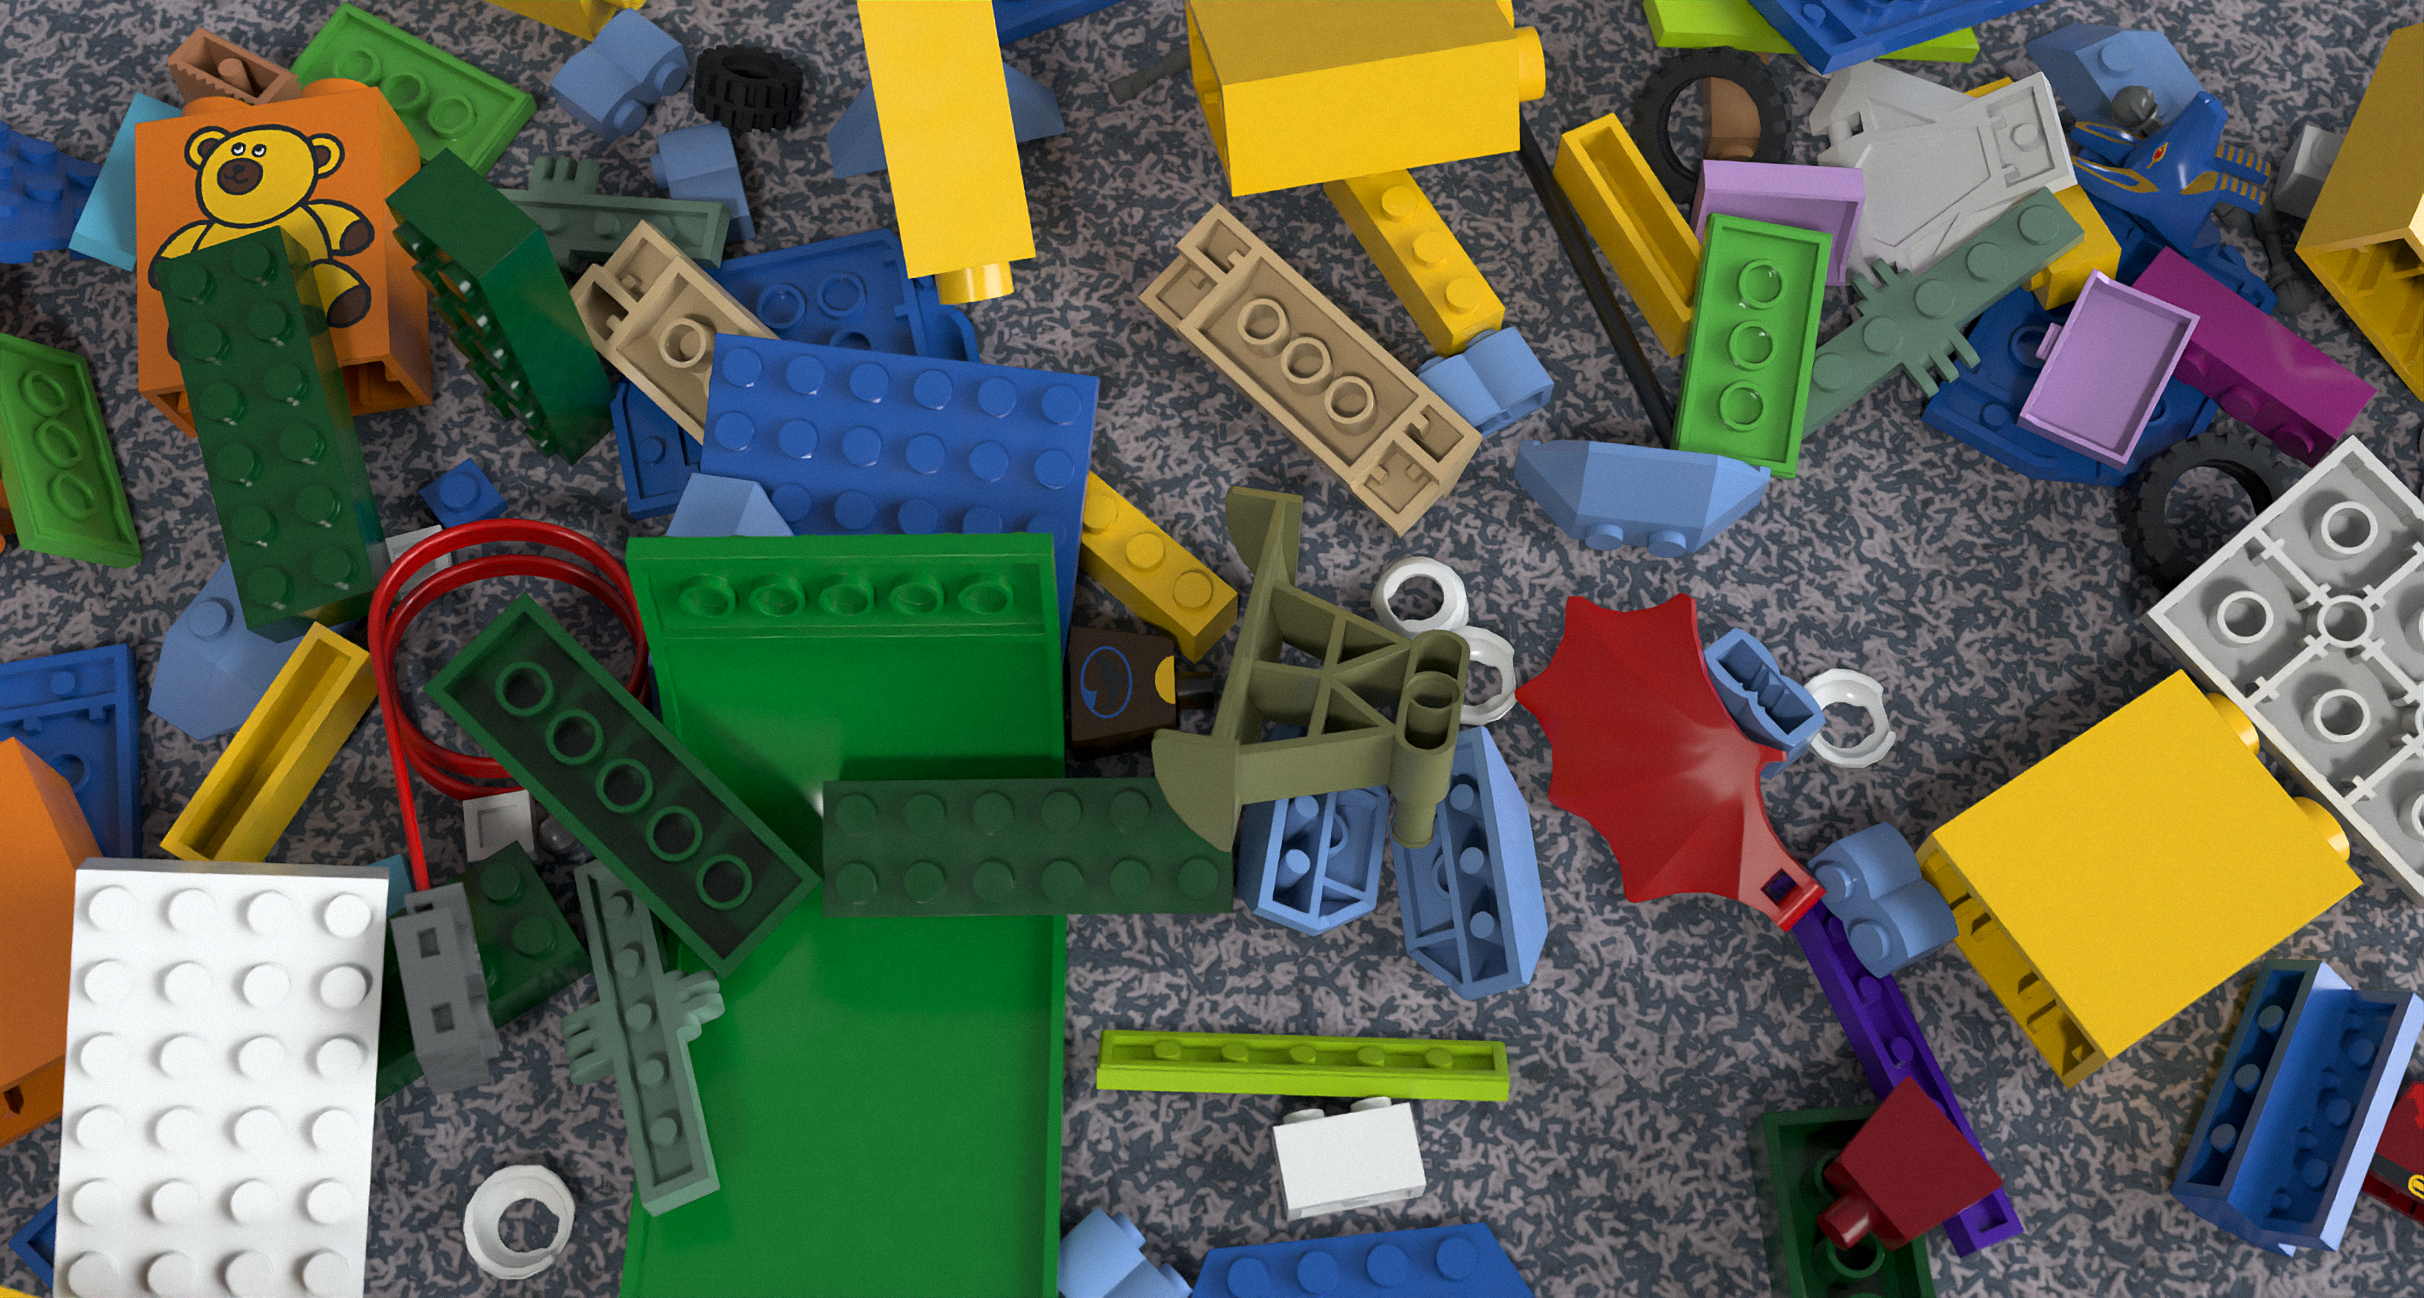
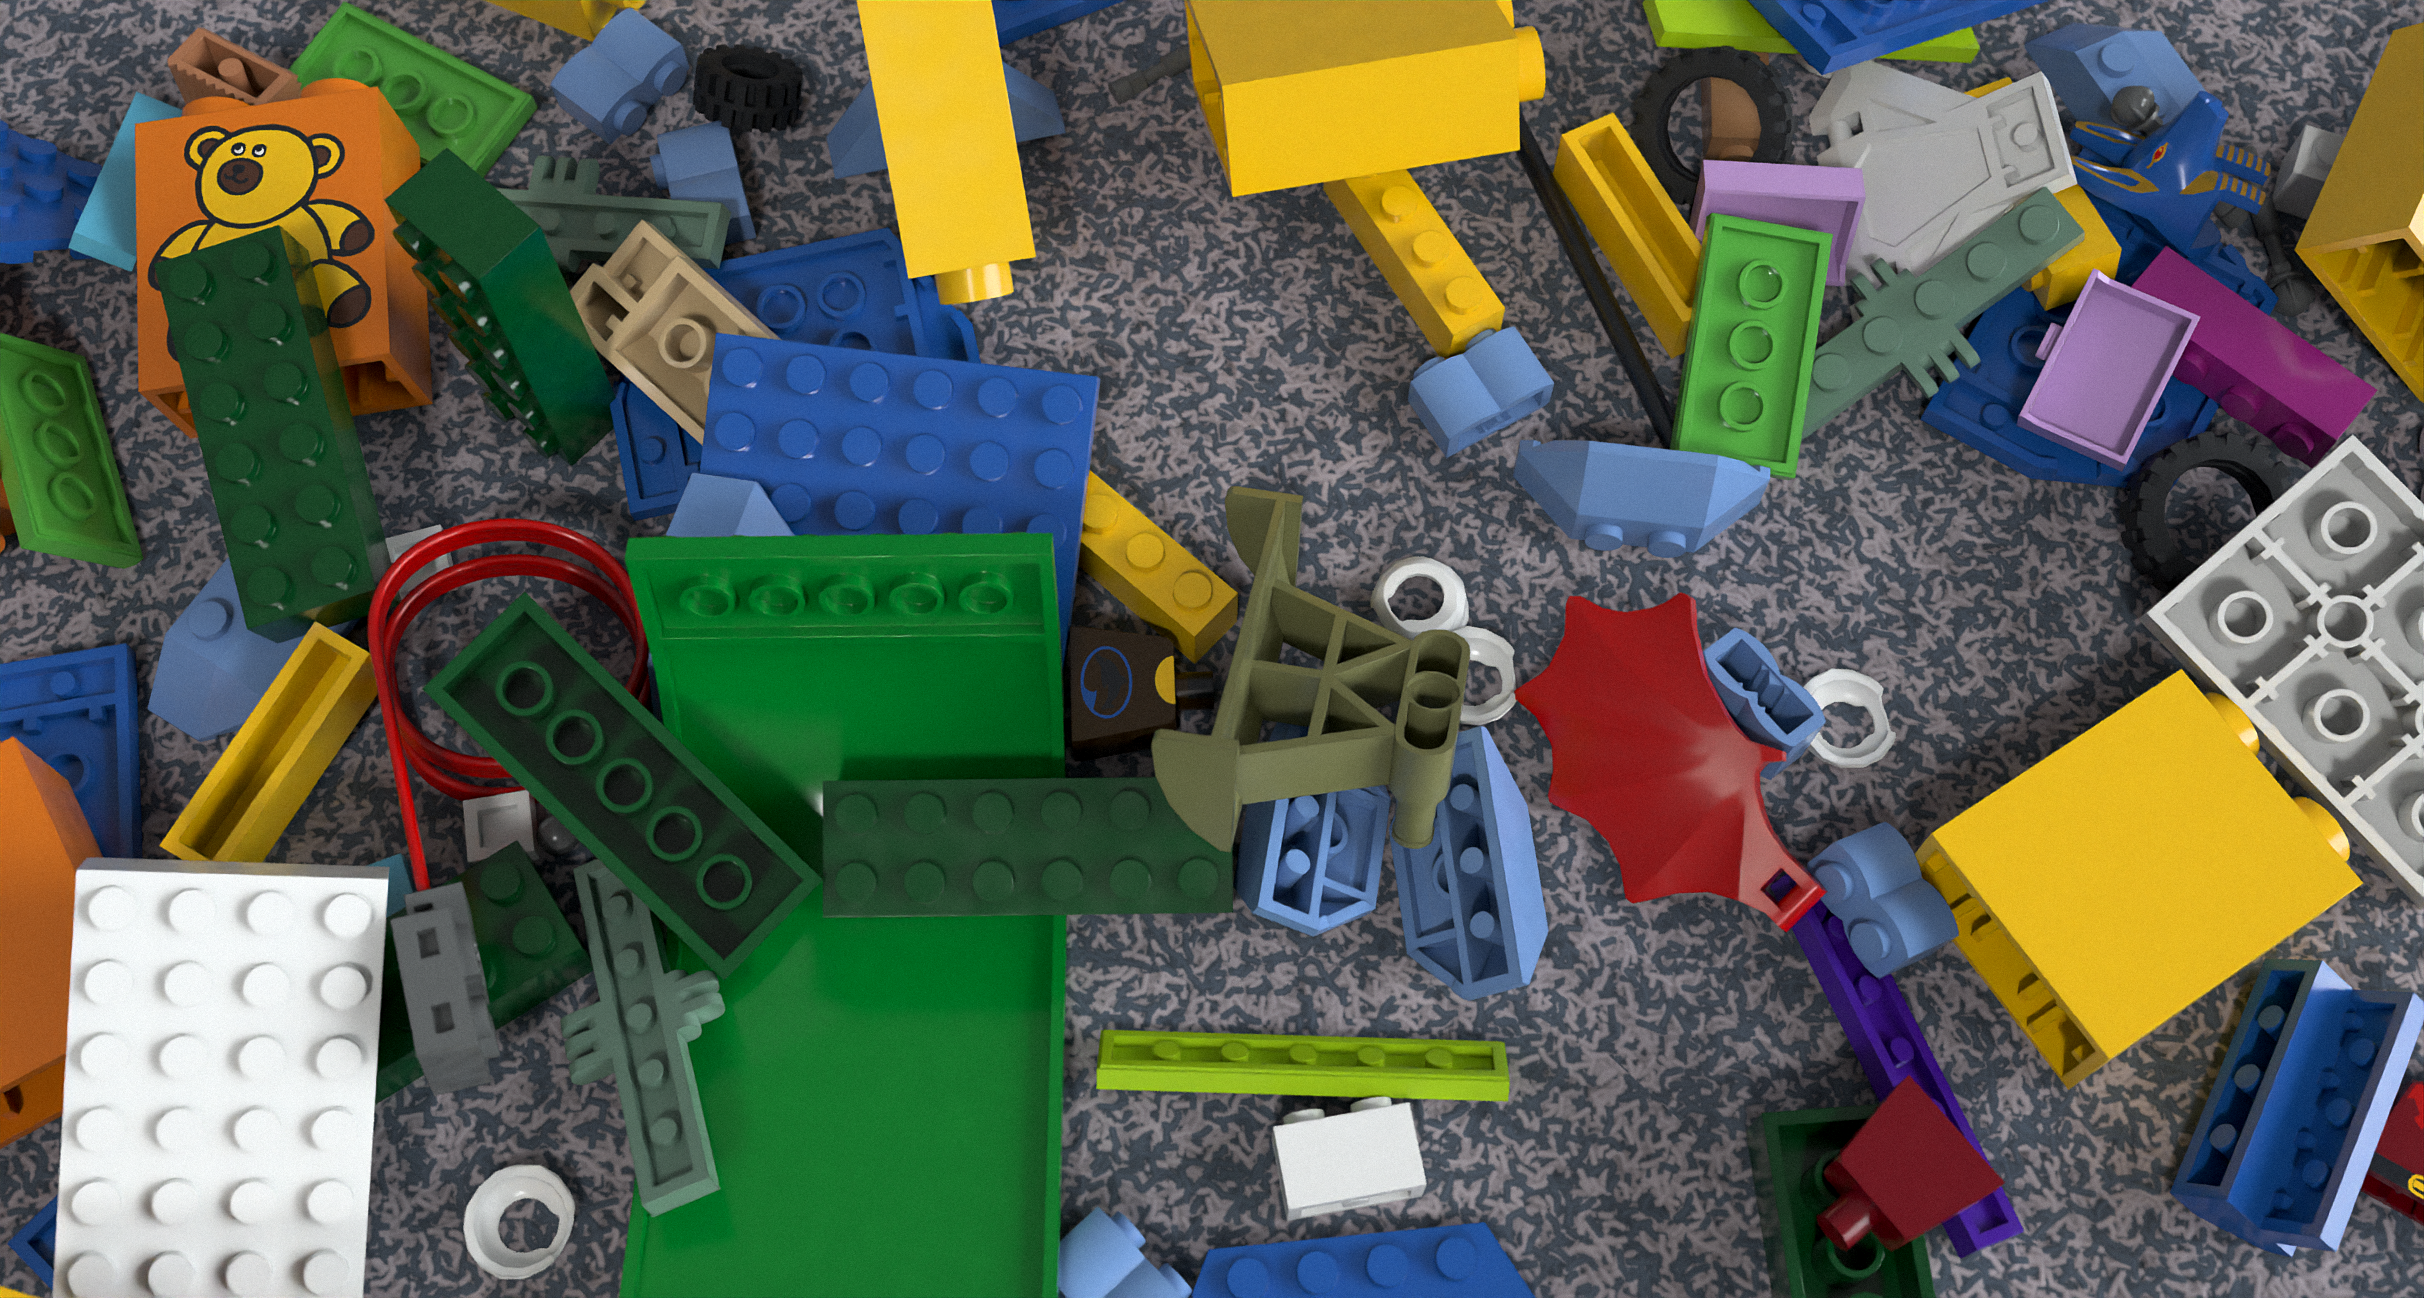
(463, 496): blue plate -> none
(1312, 371): tan slope -> none

